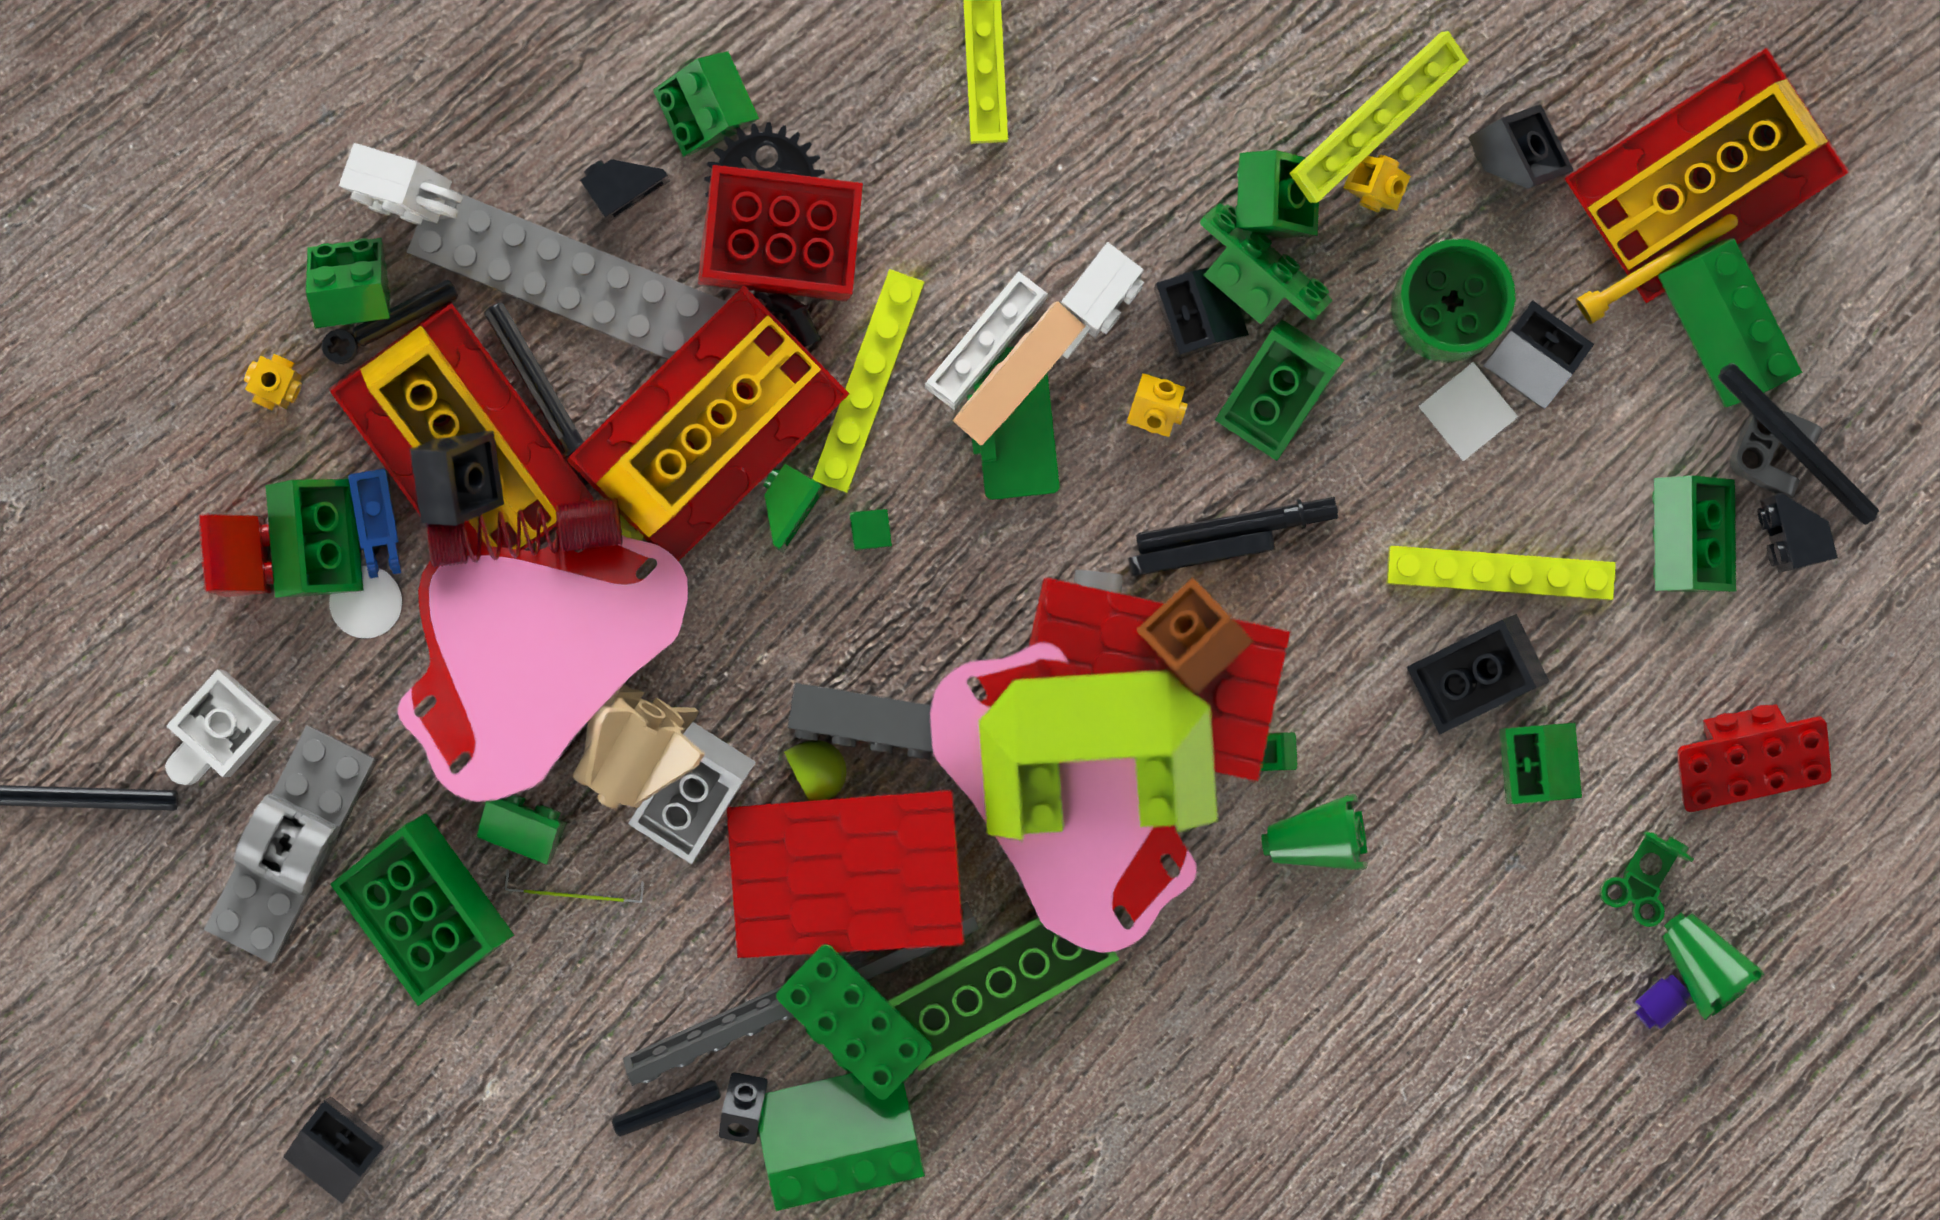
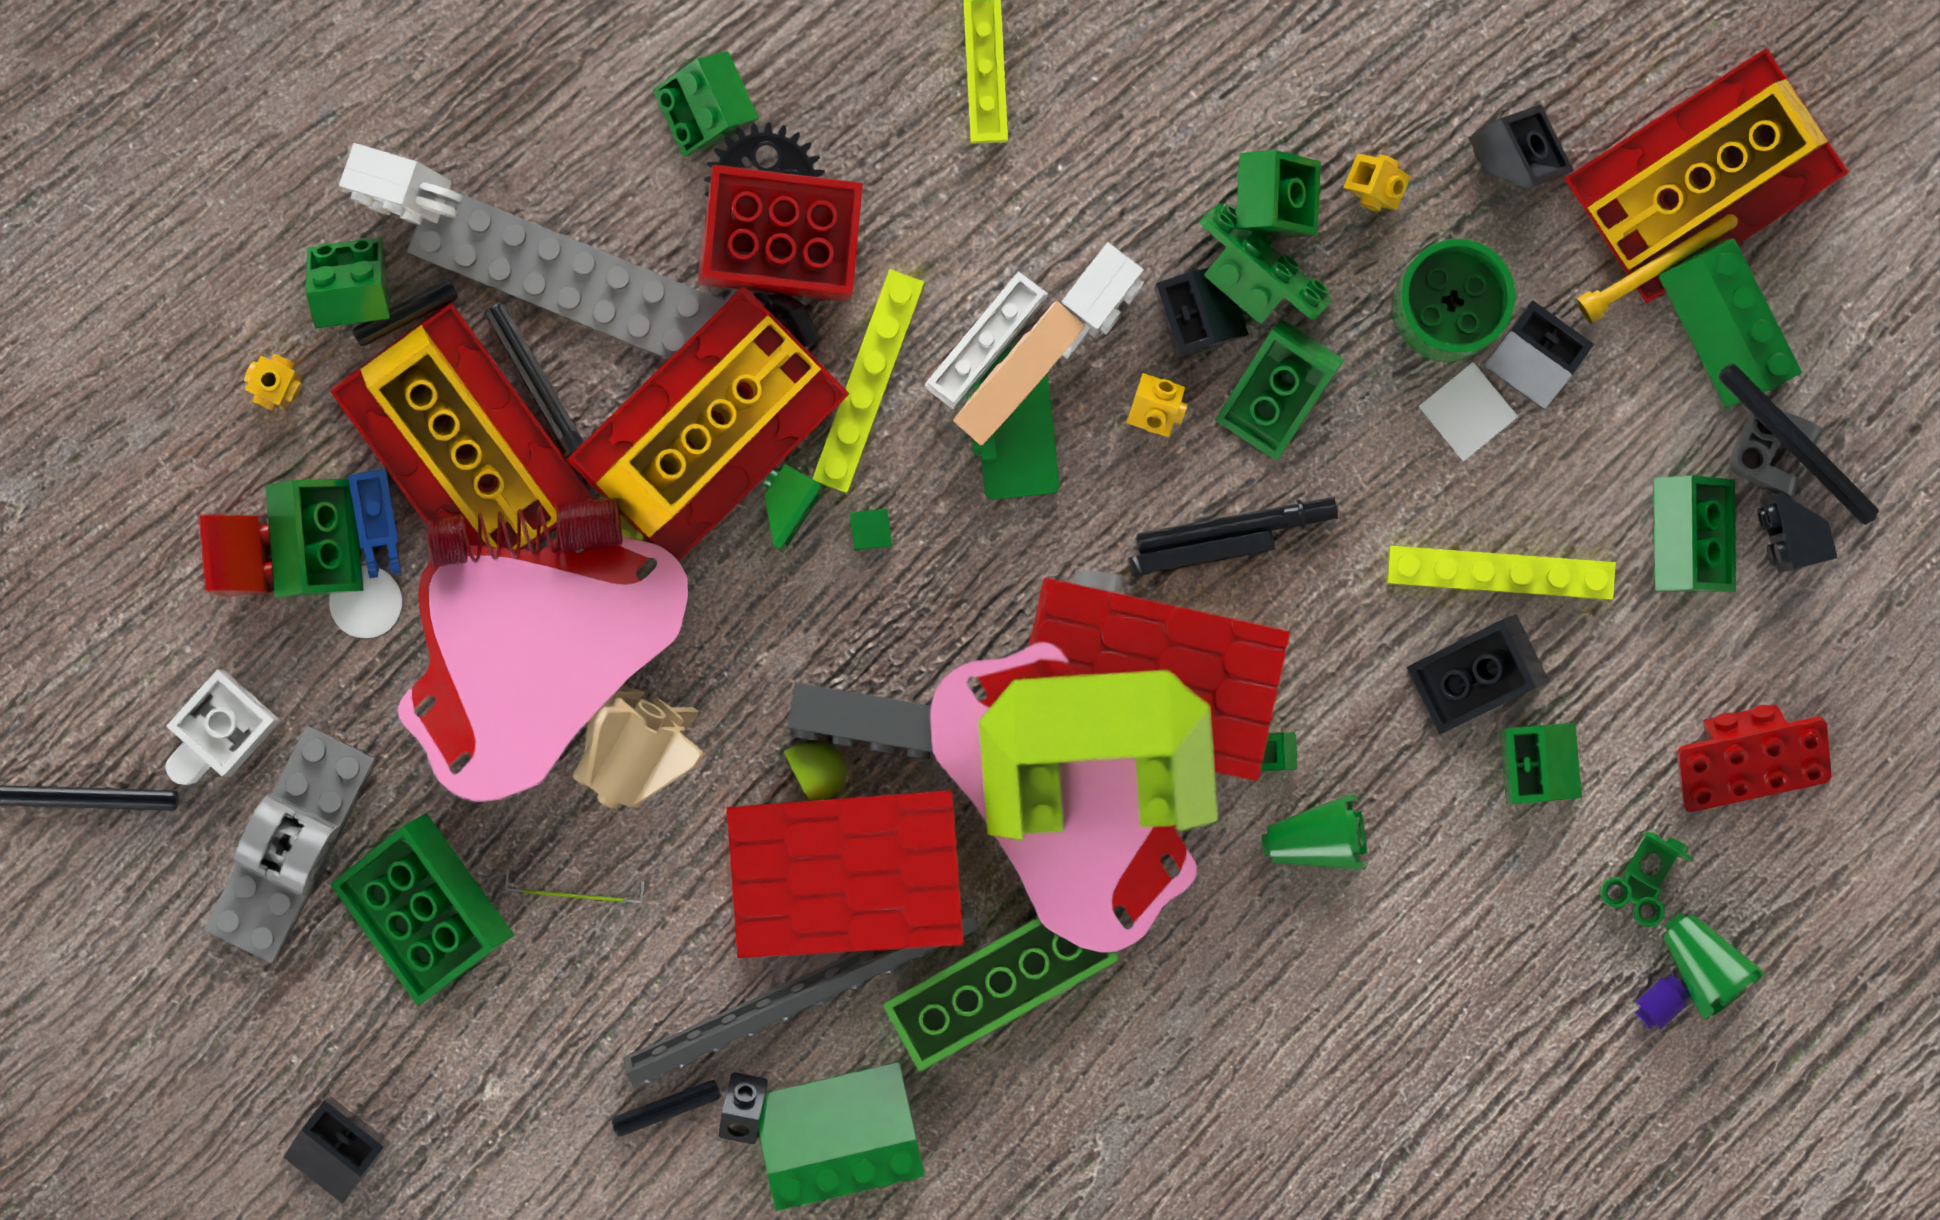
(336, 357): black bush -> none
(457, 478): black slope -> none
(522, 828): green slope -> none
(621, 185): black slope -> none
(692, 806): light grey slope -> none
(854, 1022): green bracket -> none
(1194, 635): dark orange slope -> none
(1379, 117): neon yellow plate -> none

